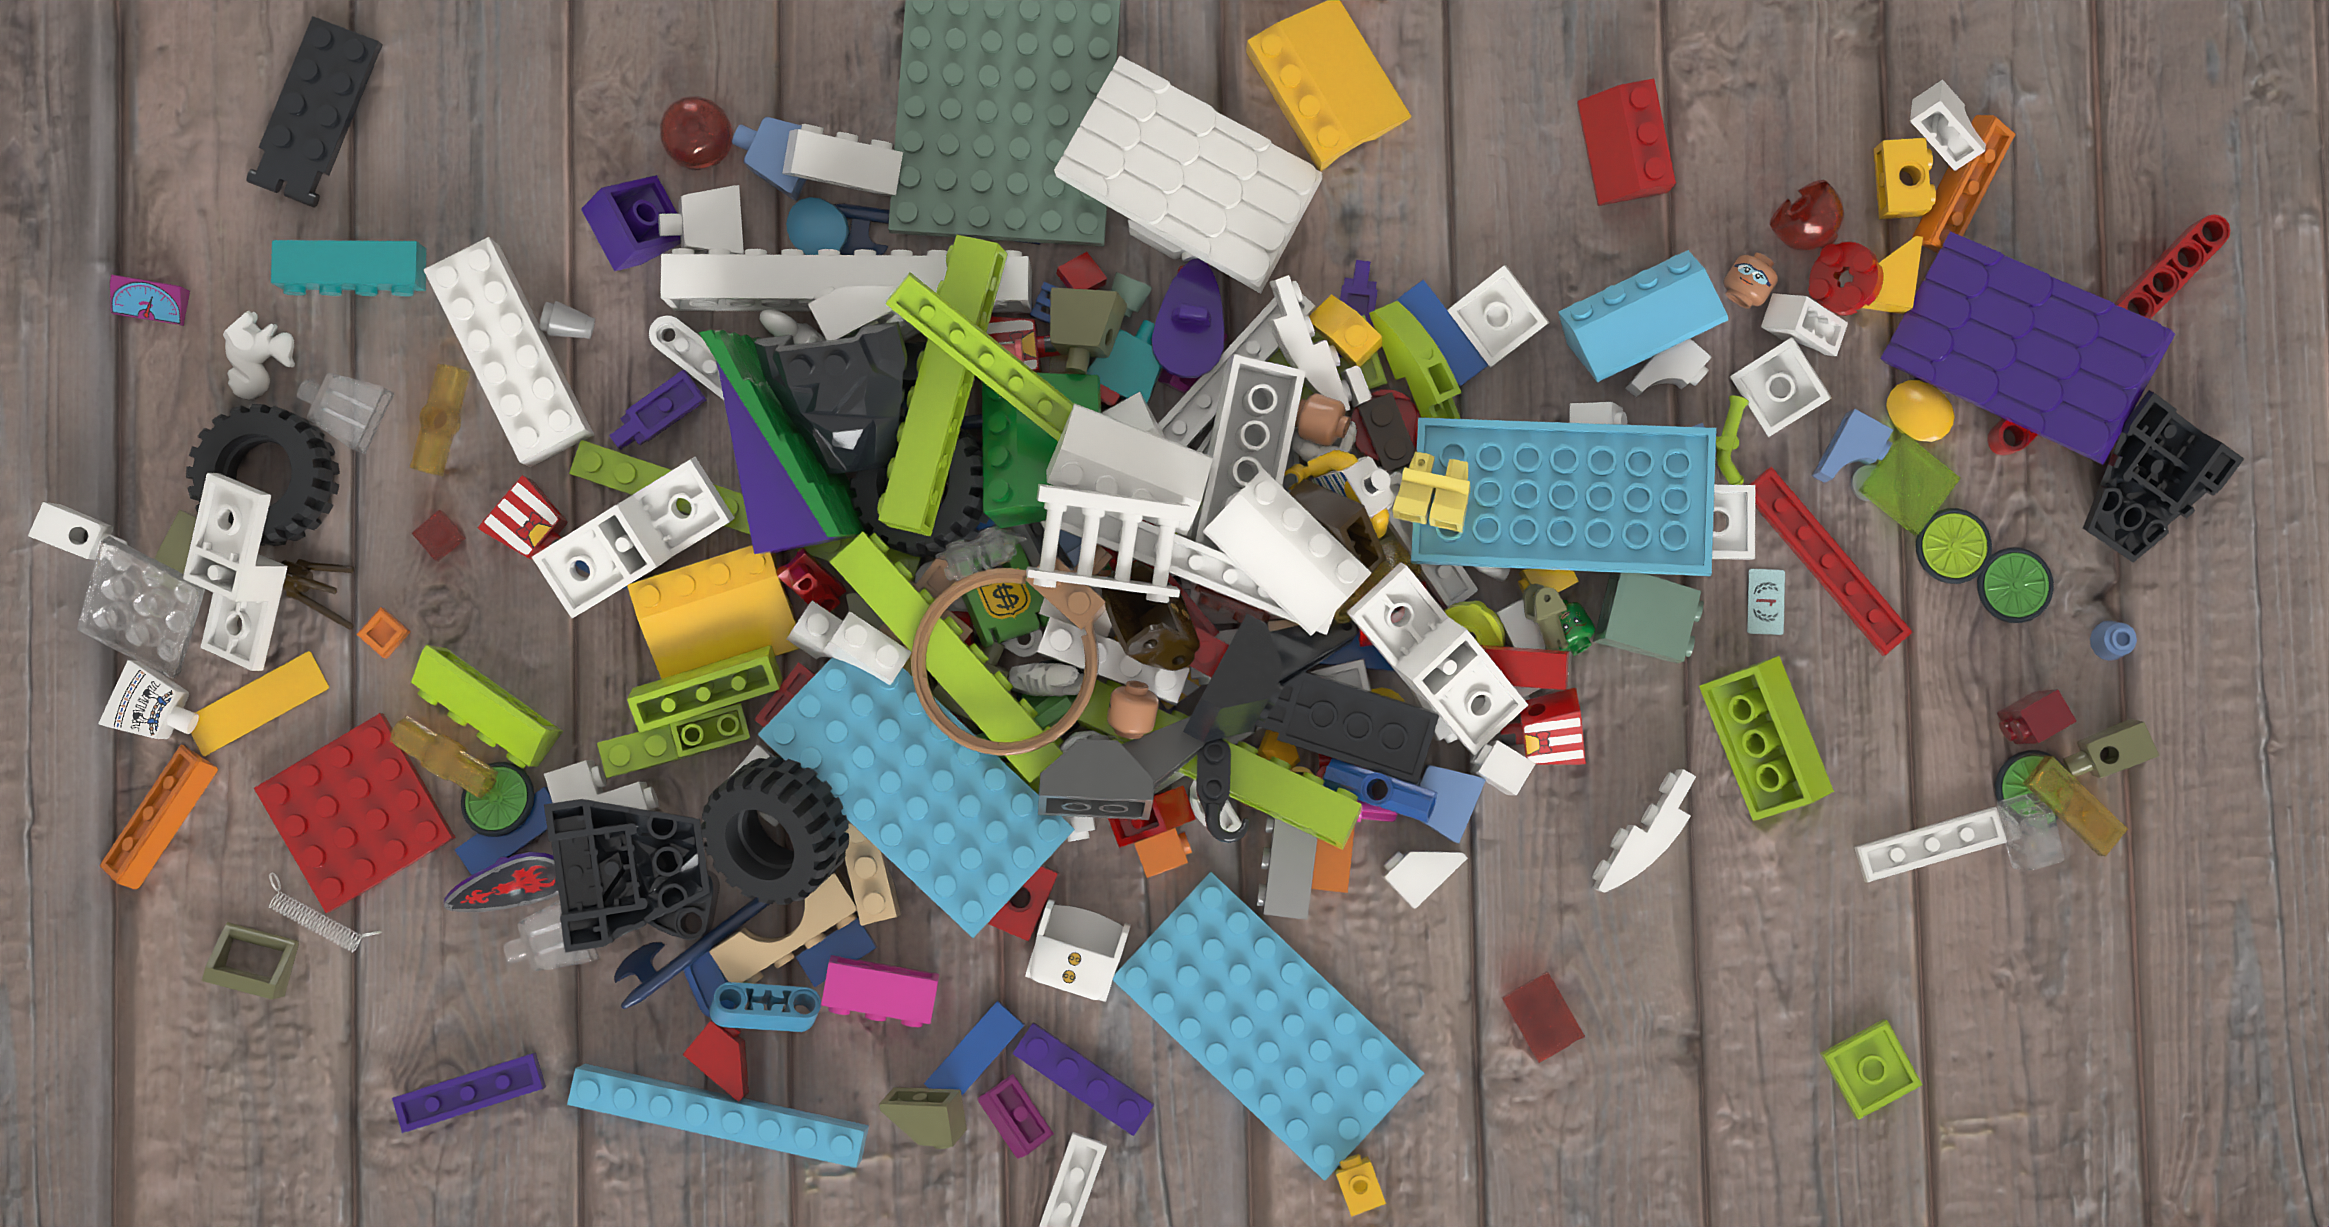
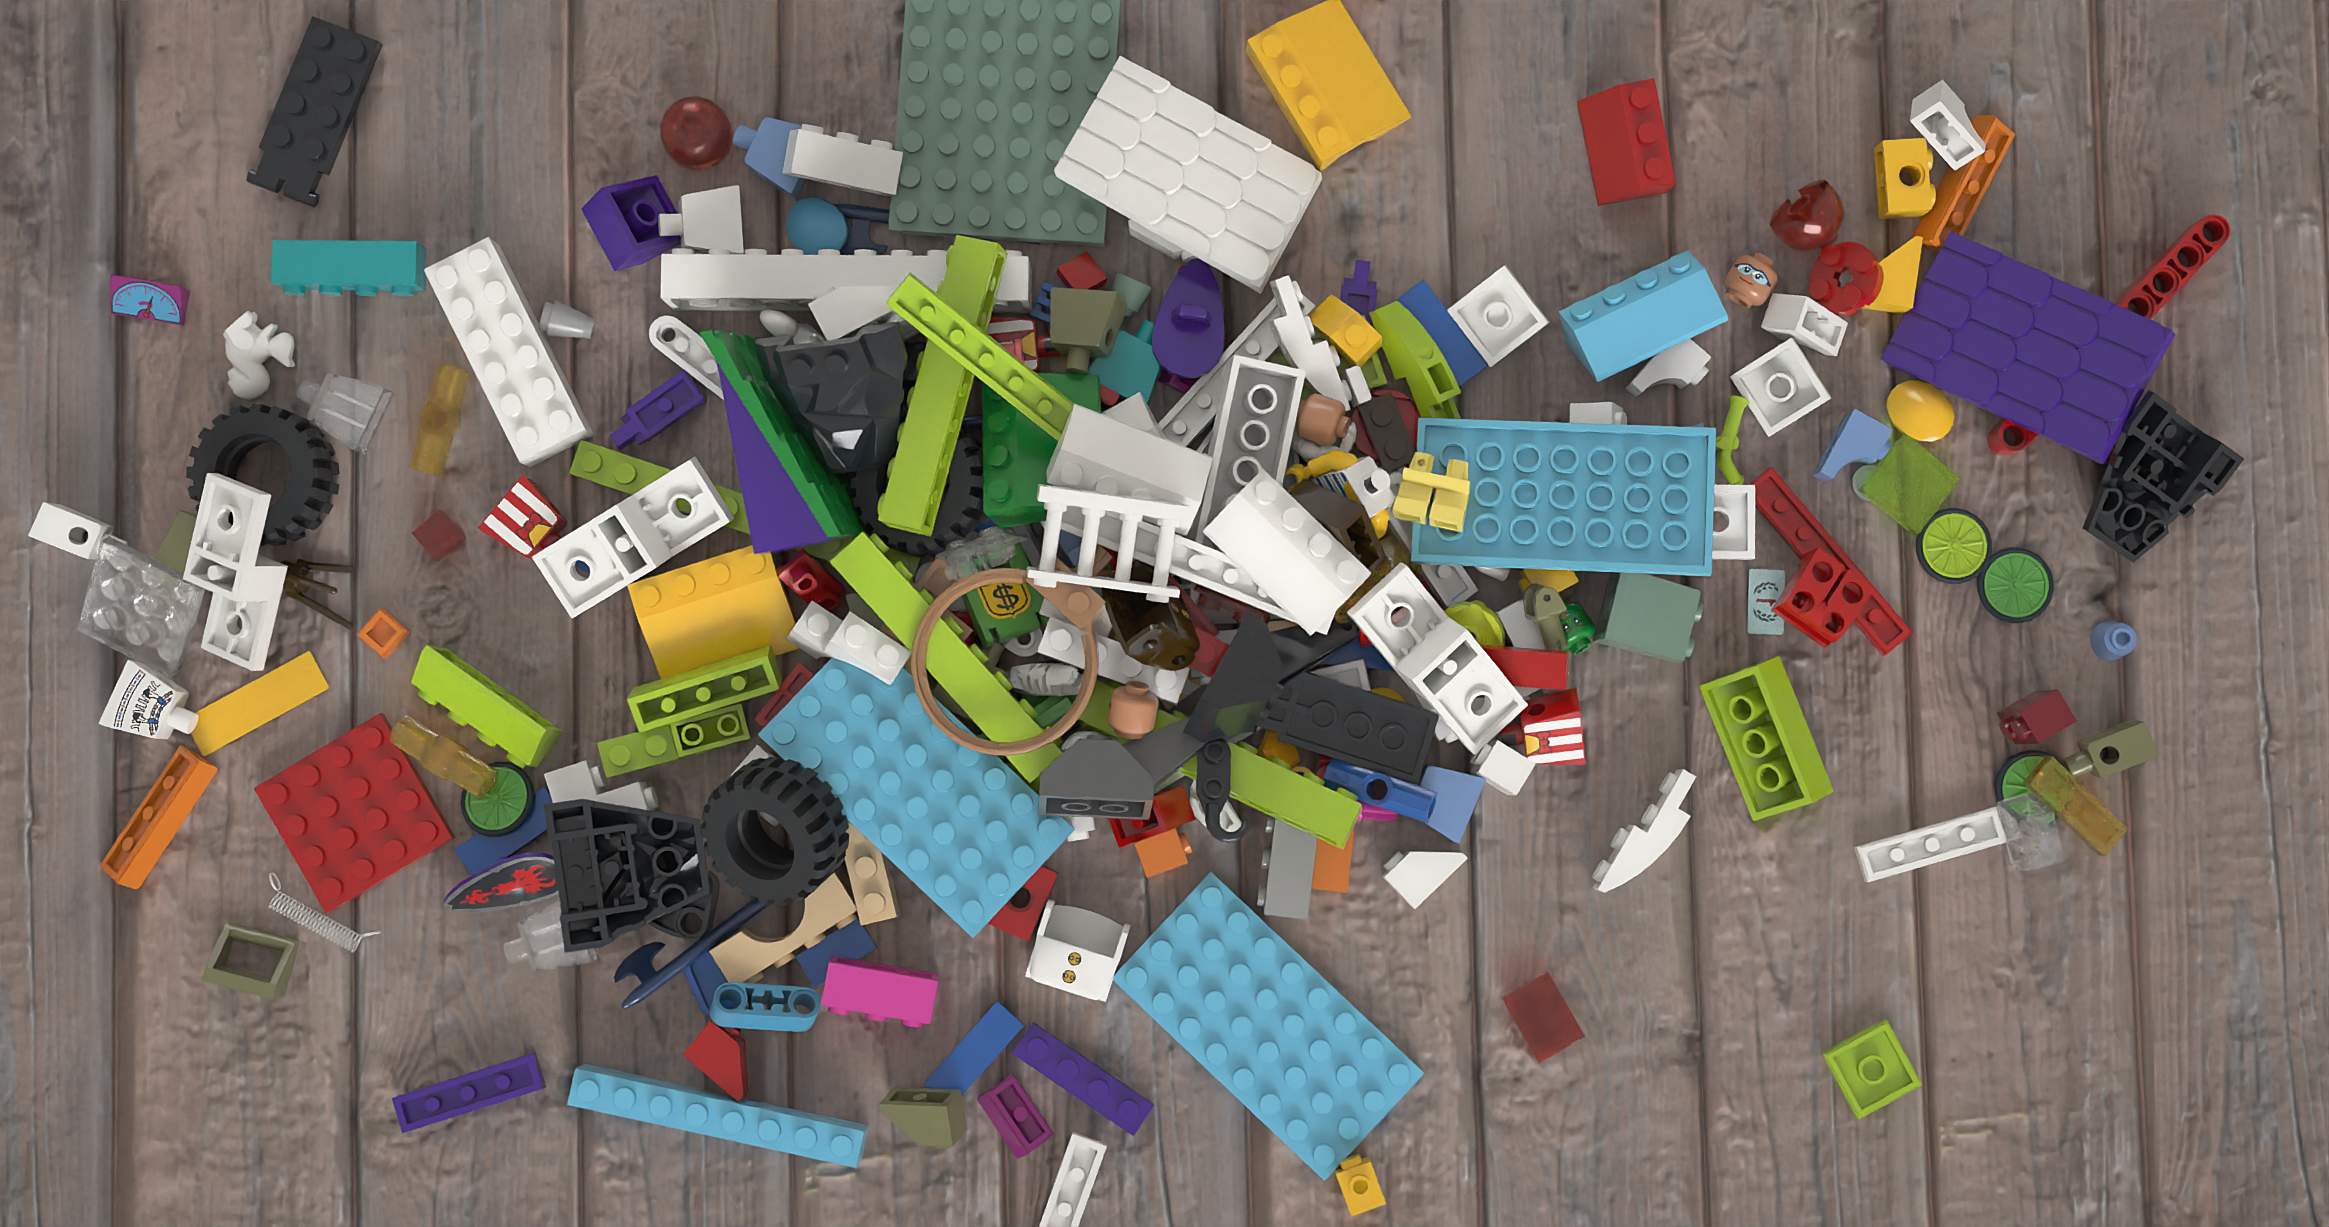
(1822, 598): none -> red hips

